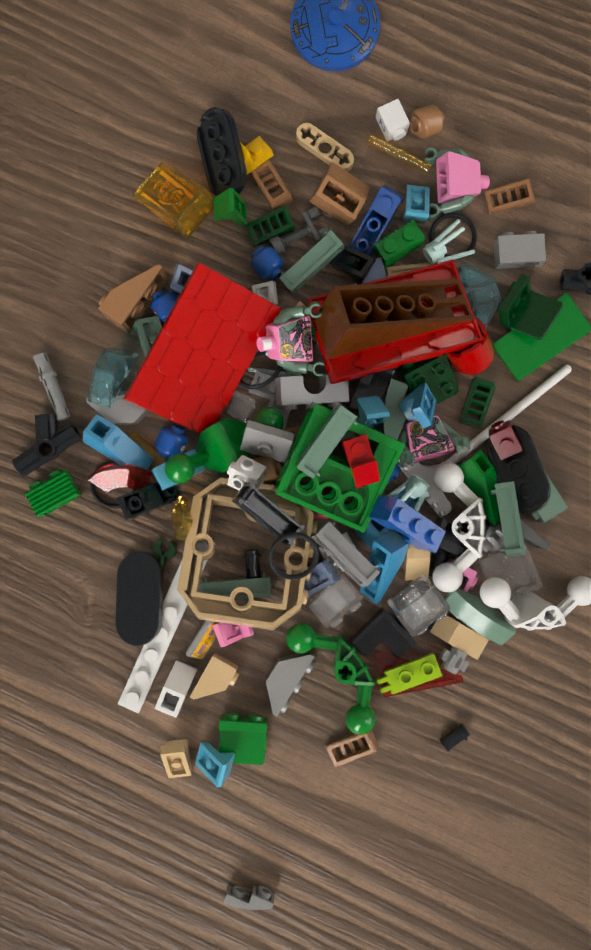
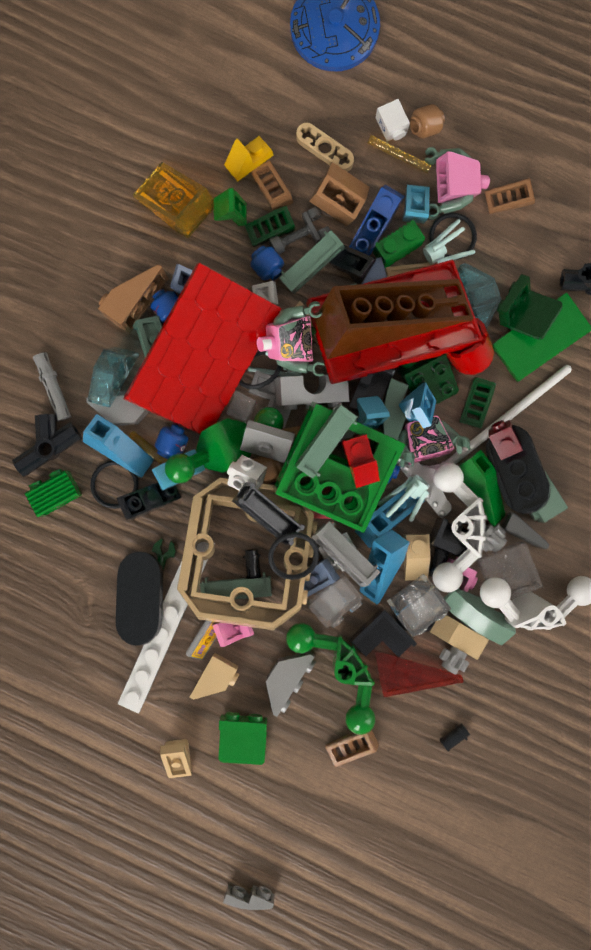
(125, 476): clear red tile -> none
(176, 689): white slope -> none
(181, 518): clear yellow tile -> none
(214, 764): medium azure slope -> none
(221, 151): black tile -> none
(410, 674): lime hinge -> none
(415, 527): arch -> none
(509, 519): sand green container -> none
(519, 250): light grey brick -> none

